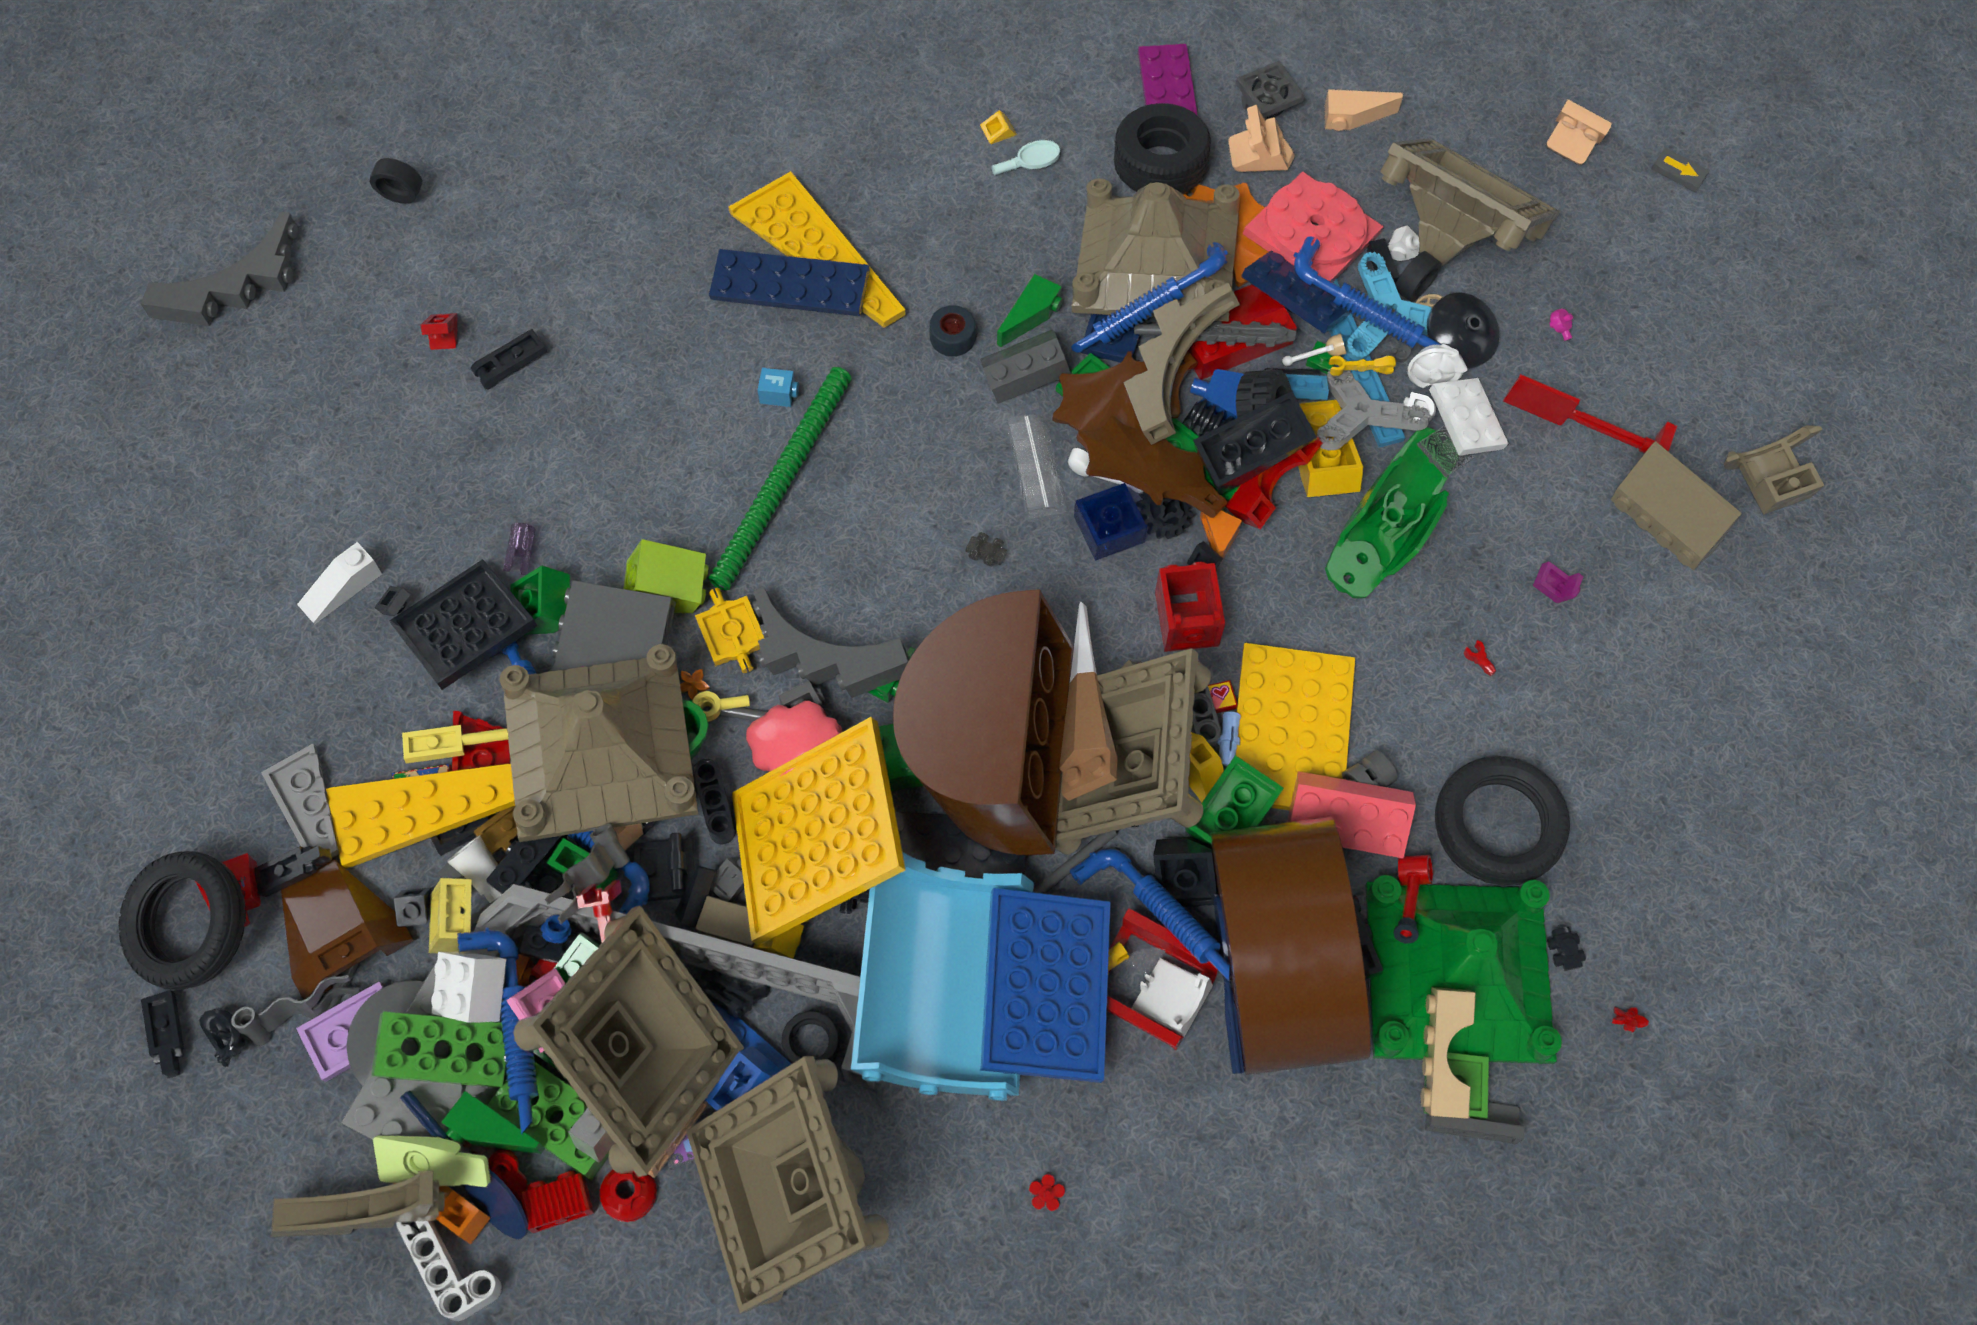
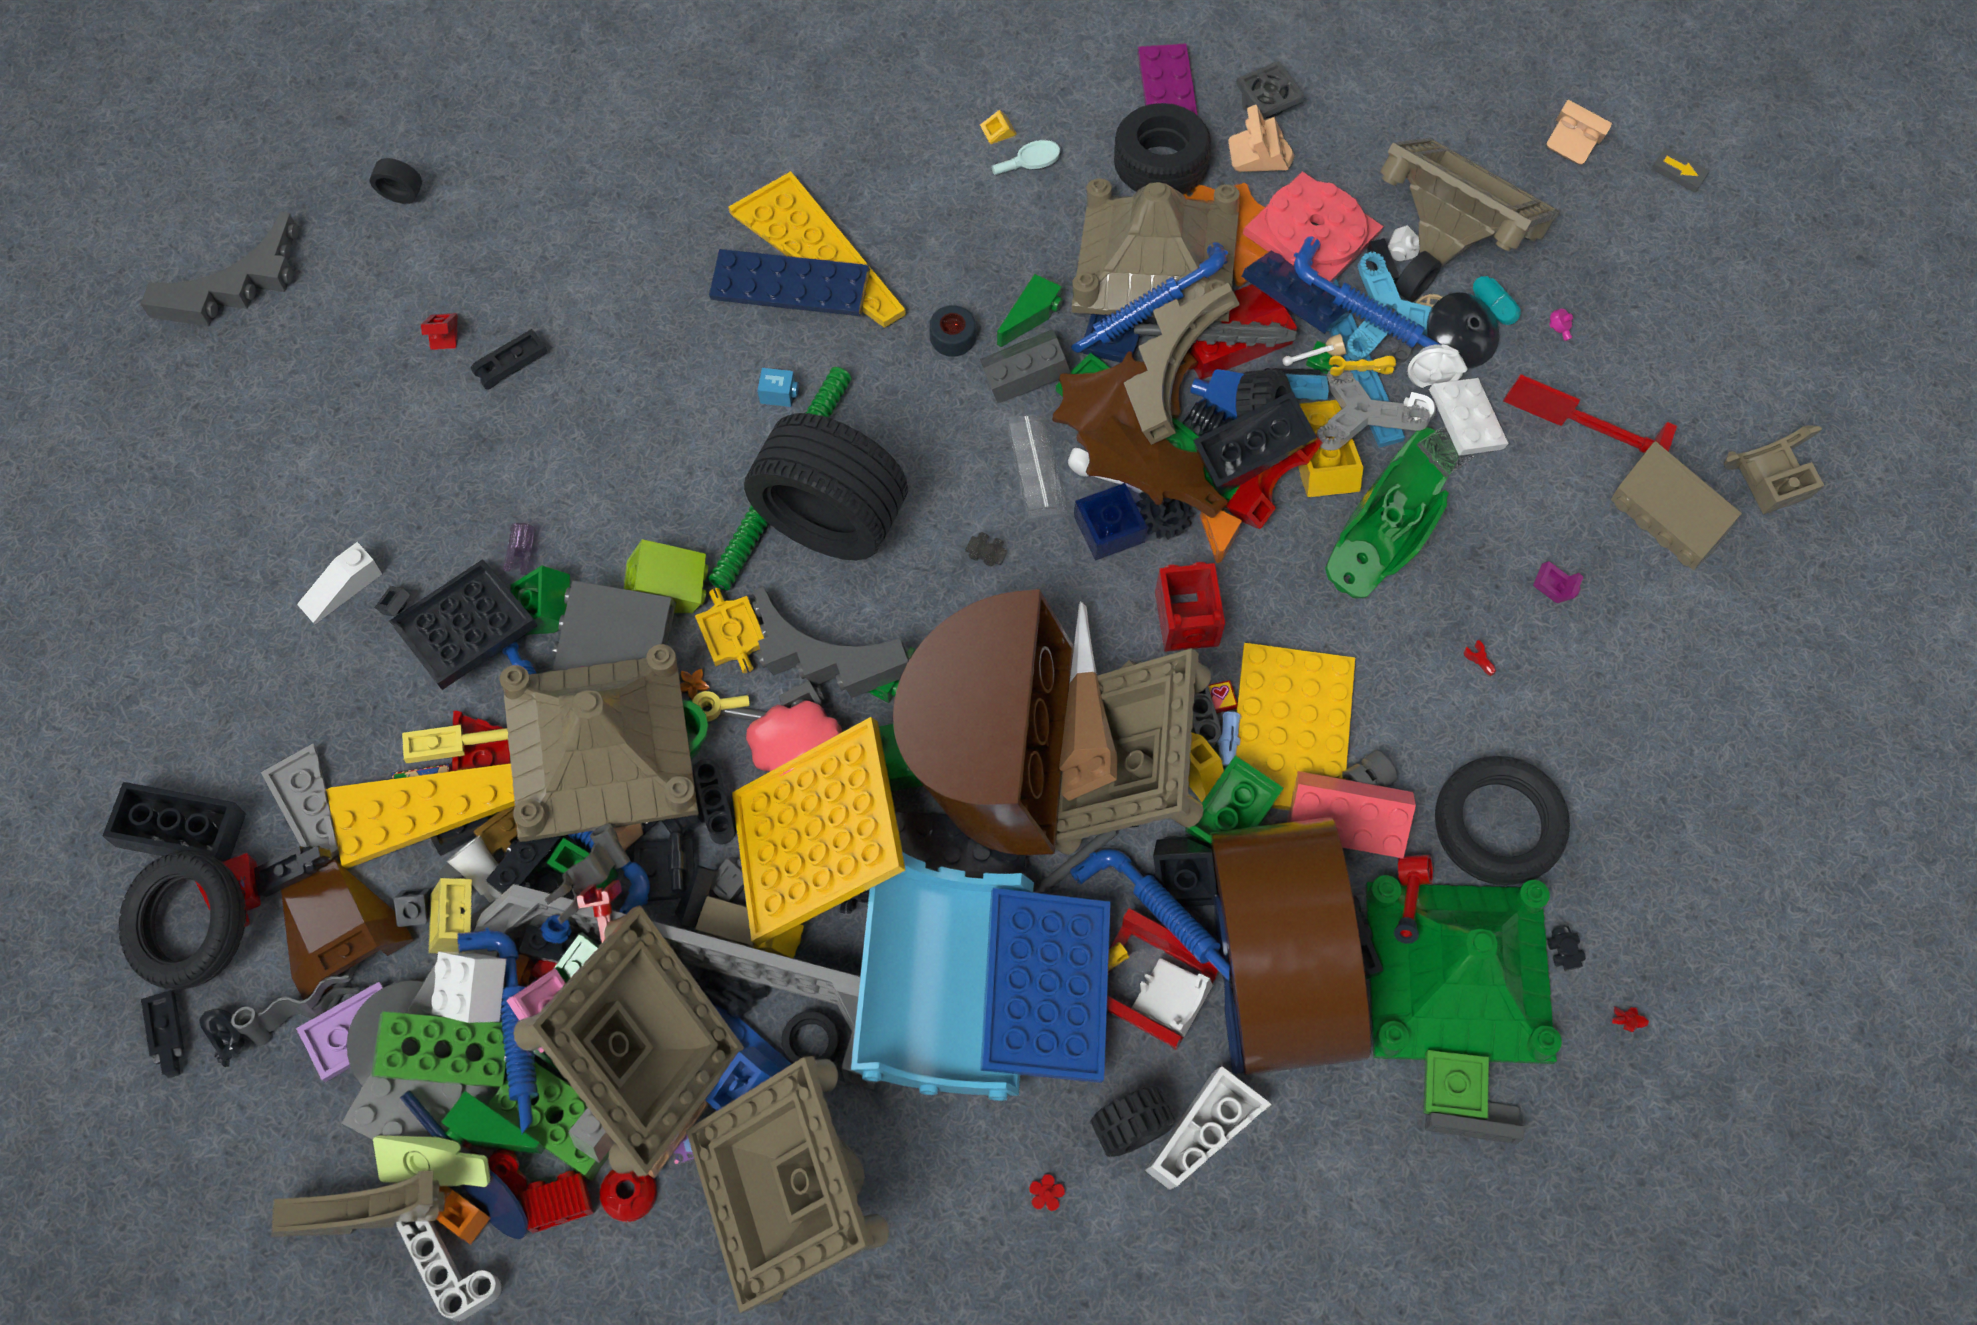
(172, 822): none -> black brick
(681, 824): none -> black wheel
(826, 486): none -> black tyre
(1132, 1121): none -> black tyre
(1205, 554): black plate -> none
(1209, 1123): none -> white wedge
(1356, 108): light nougat slope -> none
(1449, 1013): tan arch -> none
(1497, 299): none -> teal arm

